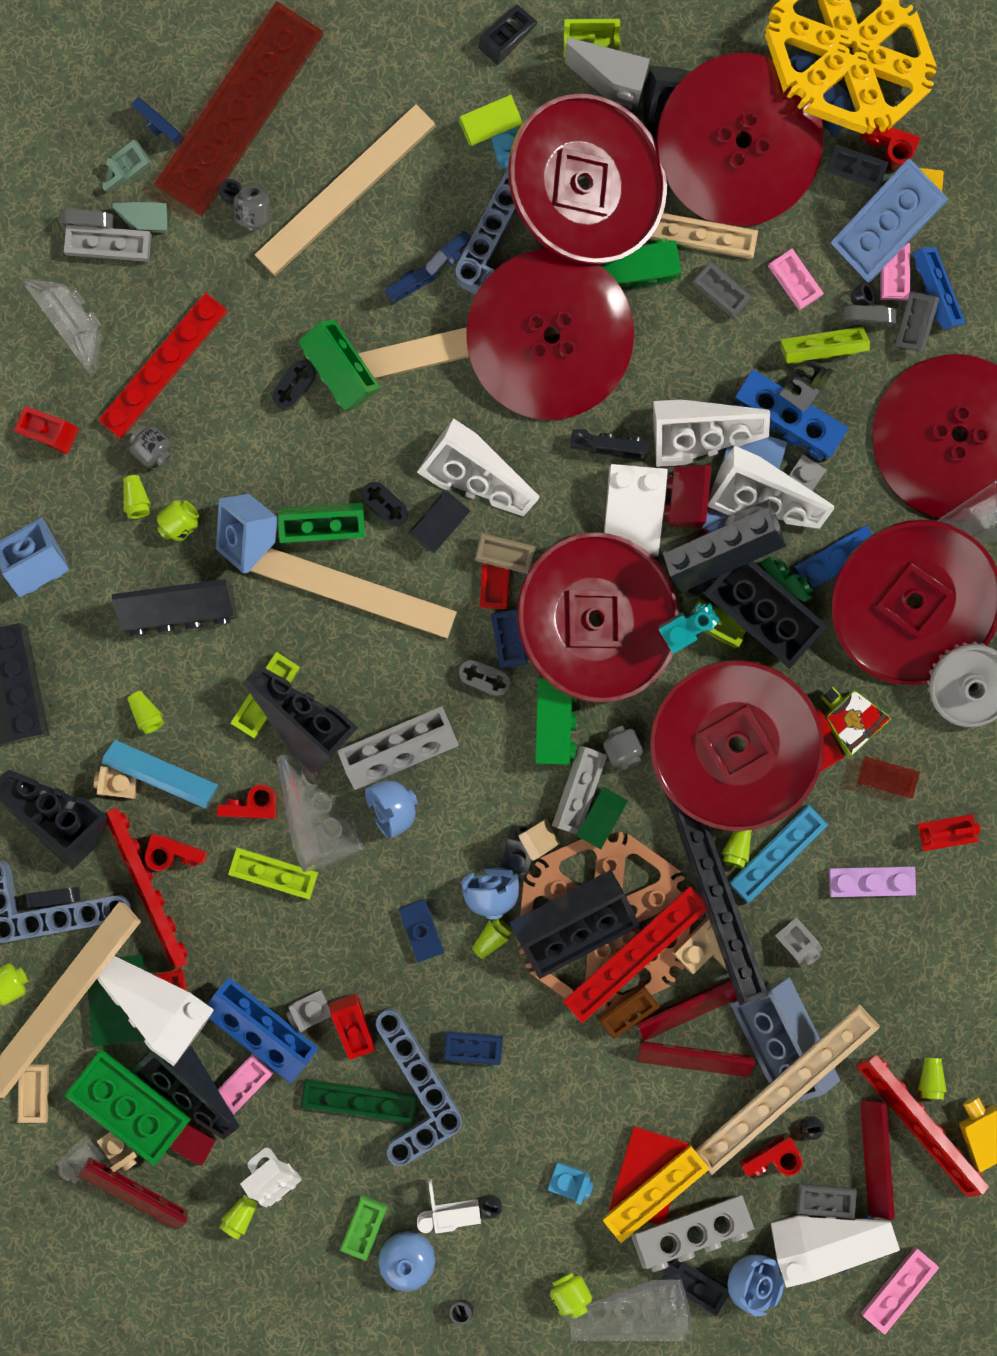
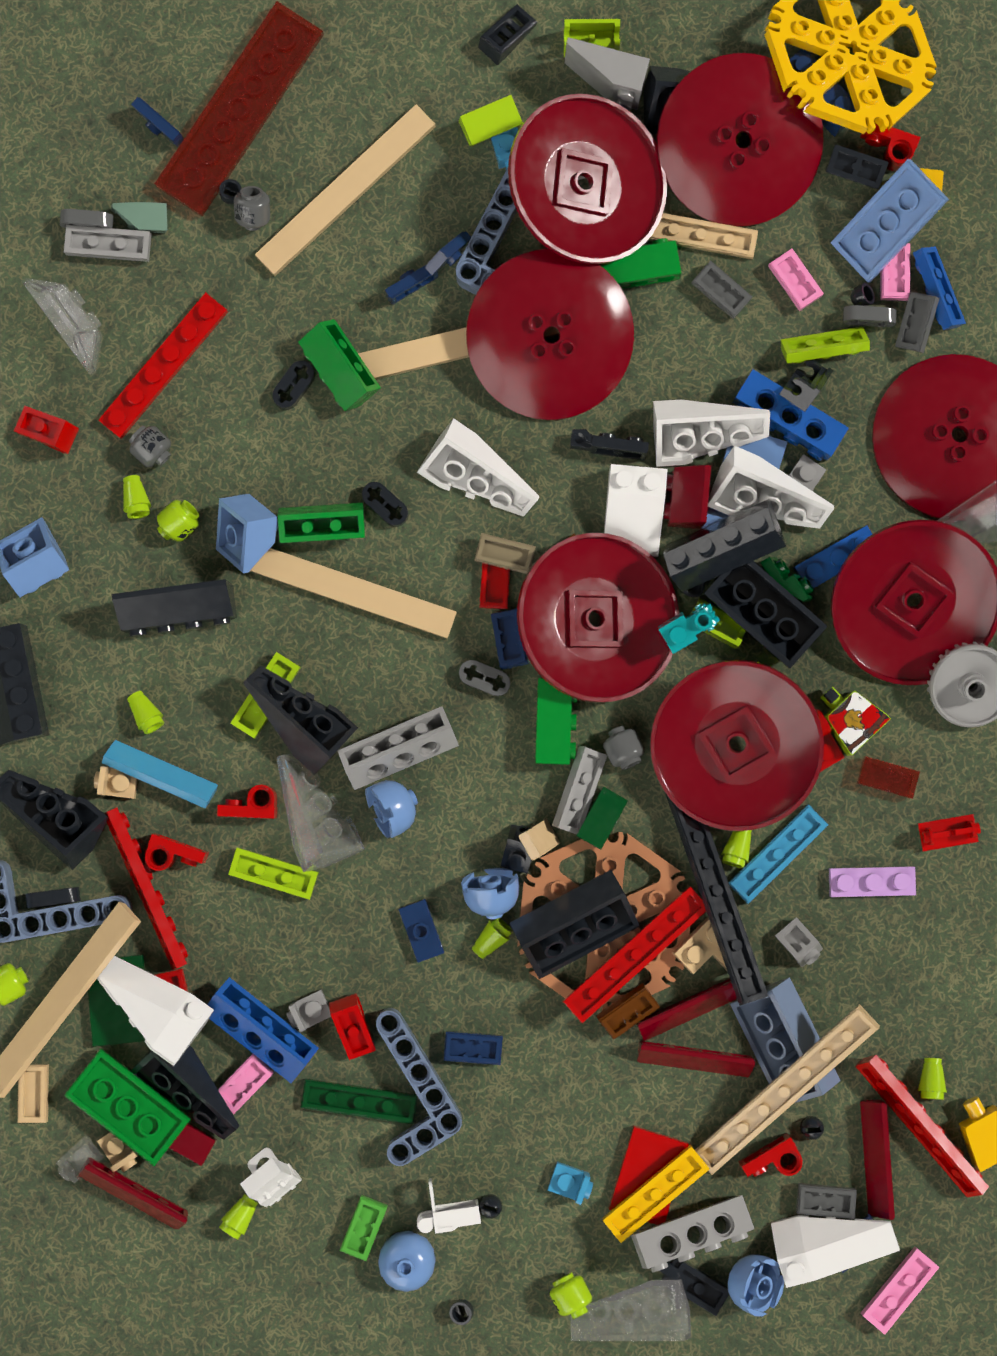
(125, 165): sand green slope -> none
(439, 521): black hinge -> none

